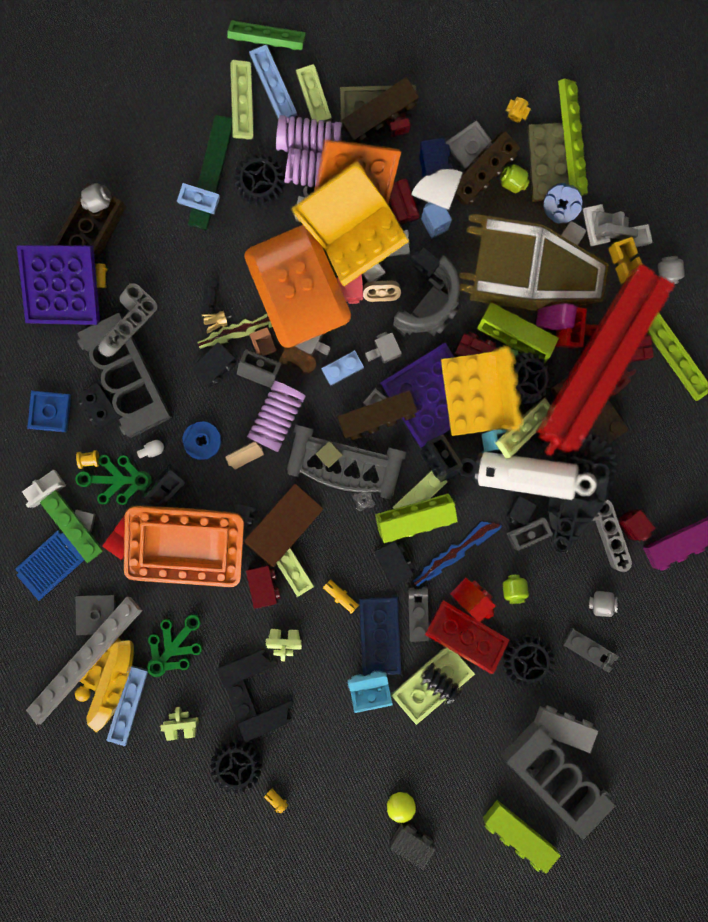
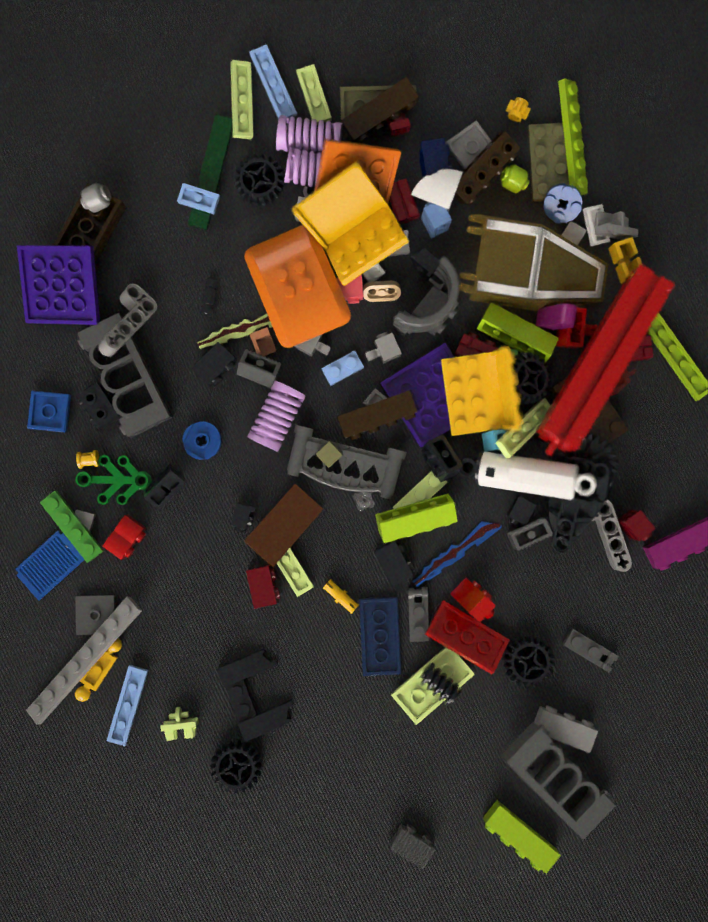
(42, 488): white panel -> none
(101, 275): yellow pin -> none
(111, 684): yellow brick -> none
(151, 449): white cylinder -> none
(172, 648): green plant -> none
(183, 546): orange wedge -> none
(218, 318): pearl gold piece -> none
(244, 455): tan piece -> none
(266, 35): bright green plate -> none
(276, 642): yellowish green hips -> none
(276, 801): yellow pin -> none
(298, 358): clear orange leg -> none
(370, 691): medium azure bracket -> none
(401, 807): neon yellow hair -> none
(515, 589): lime head -> none
(603, 604): light grey head -> none
(644, 236): white tile -> none
(671, 269): light grey head -> none

